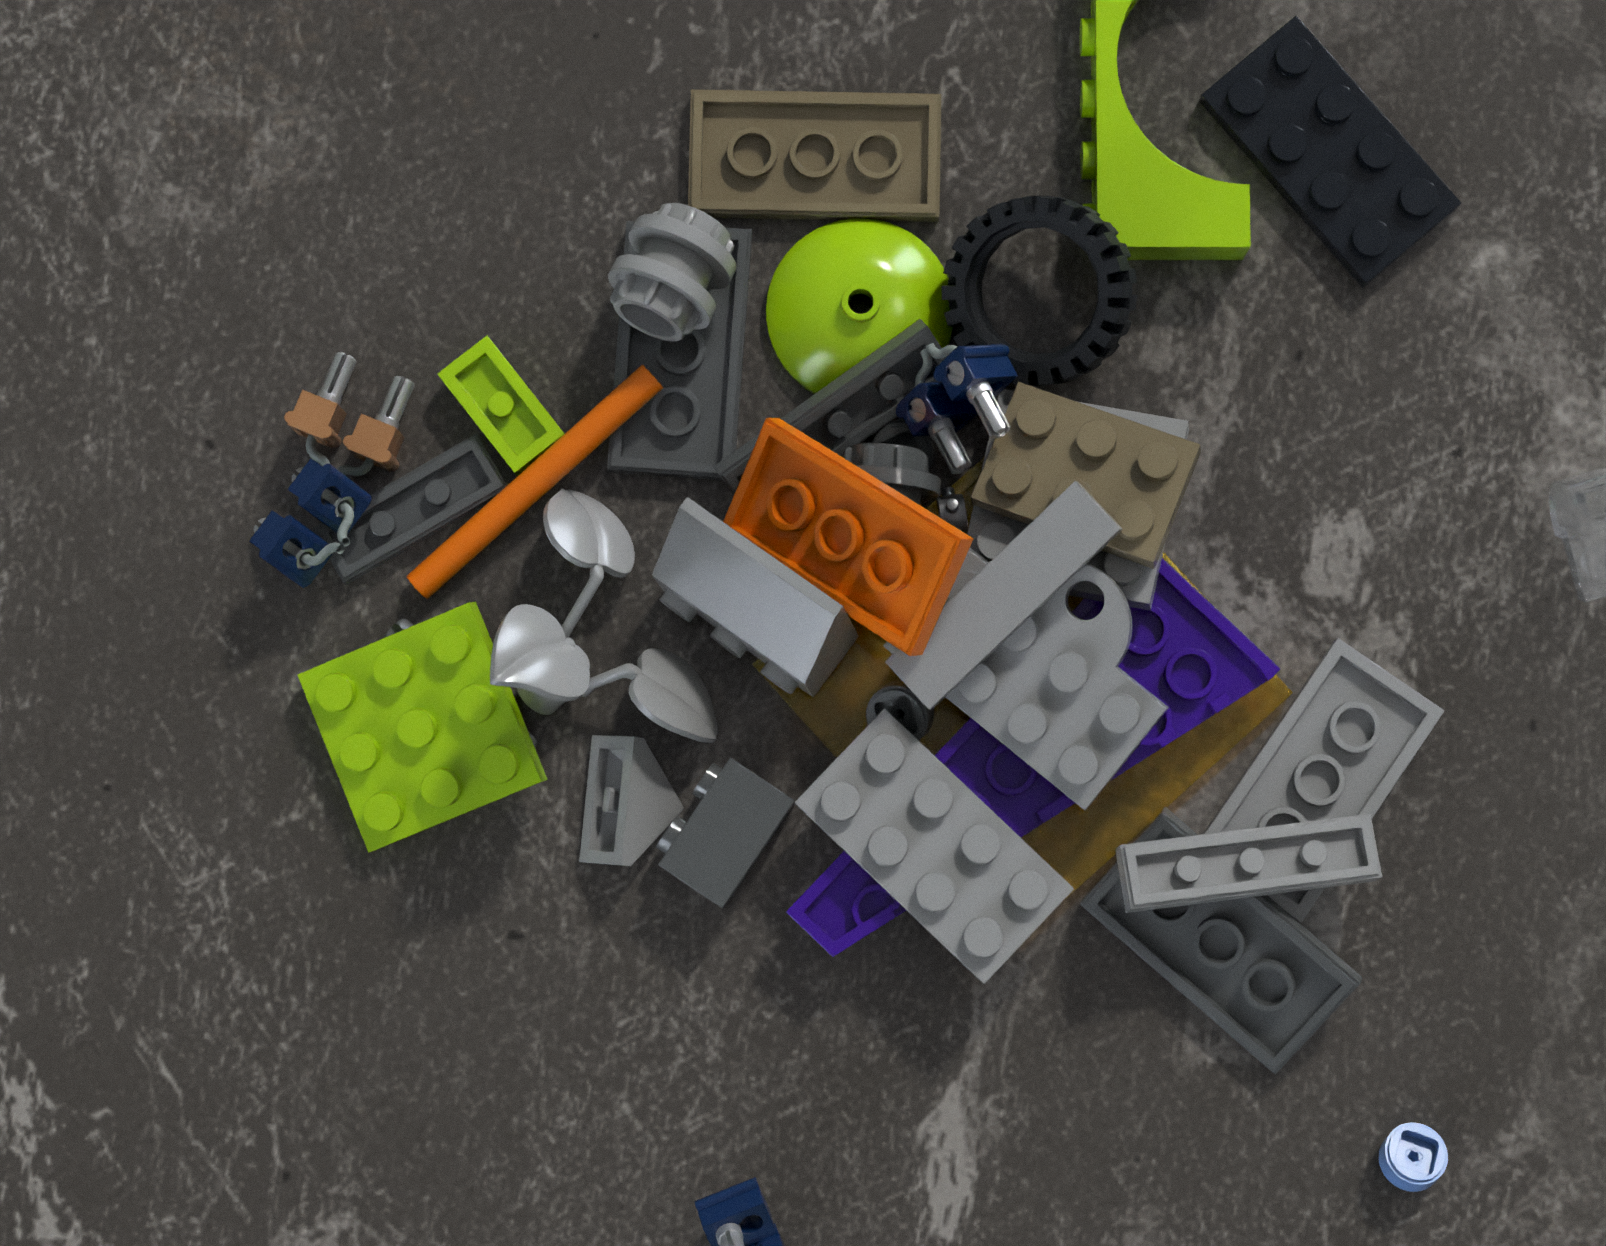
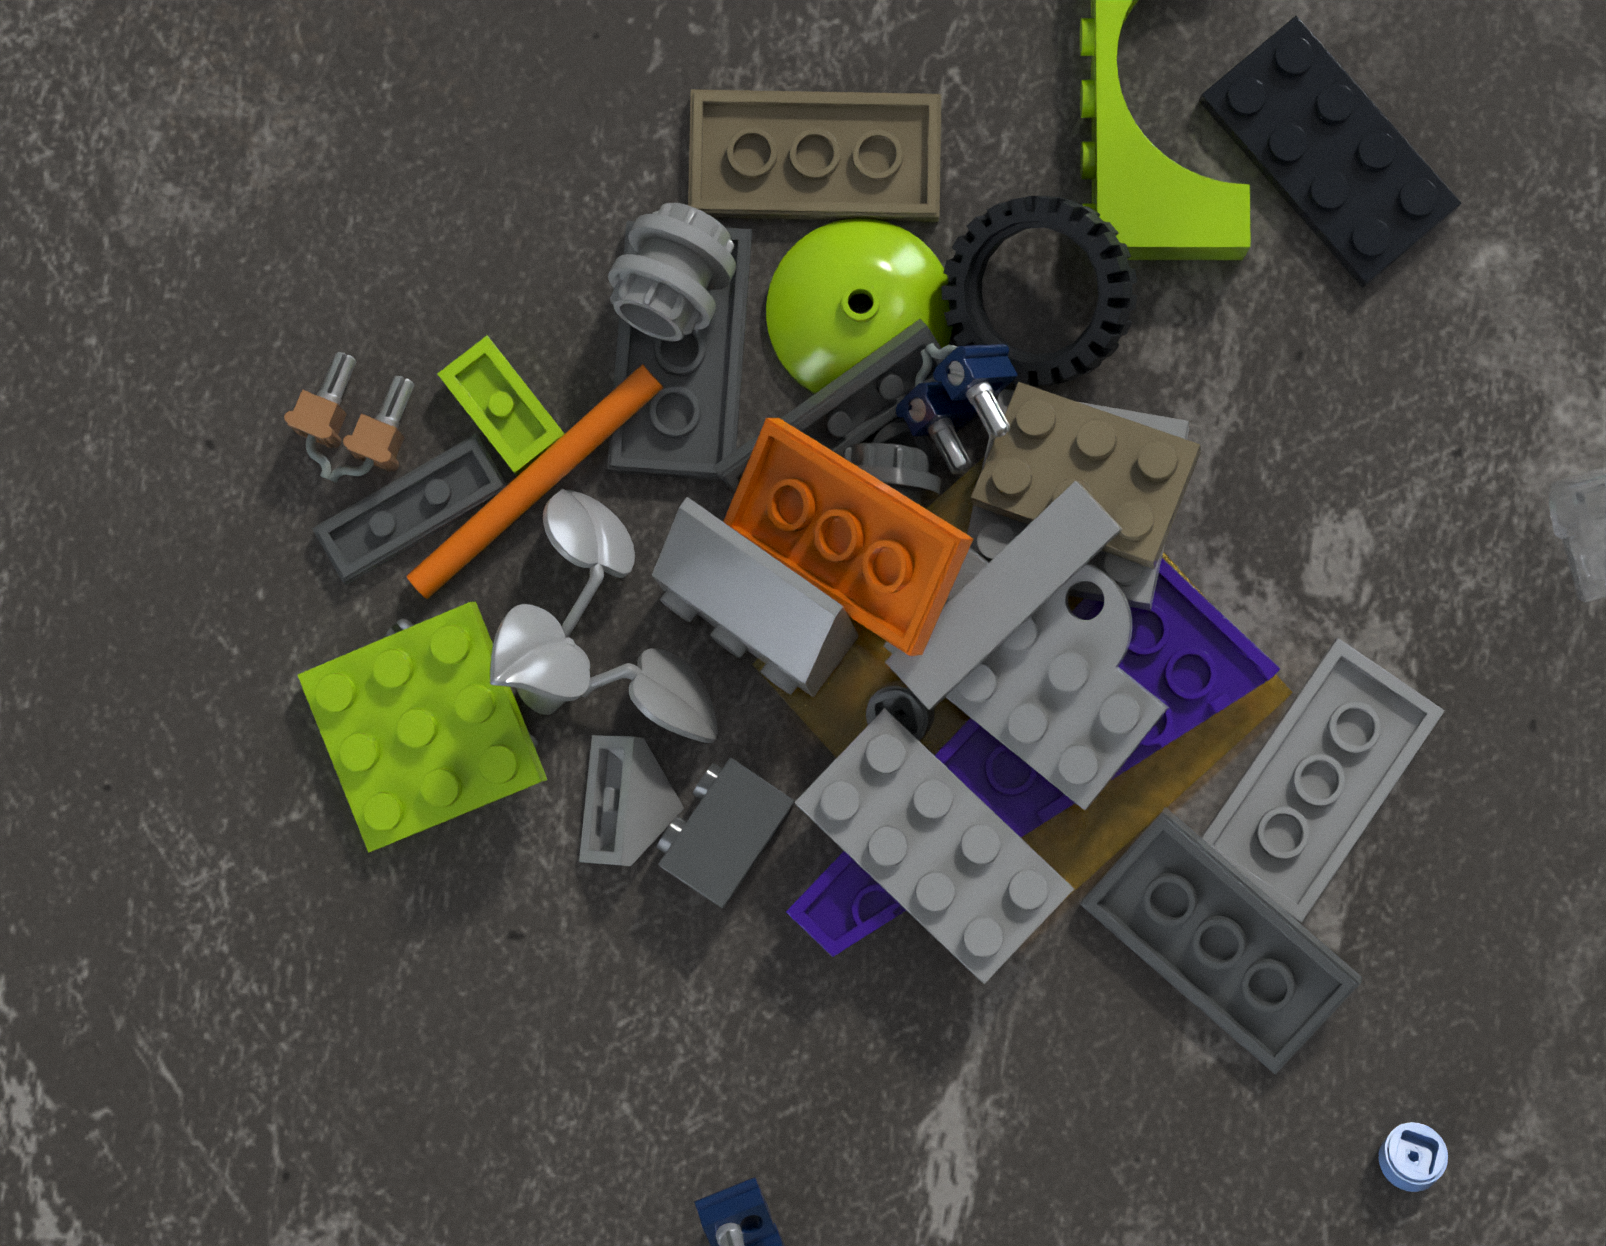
(294, 547): dark blue piece -> none
(952, 509): flat silver piece -> none
(1248, 863): light grey tile -> none

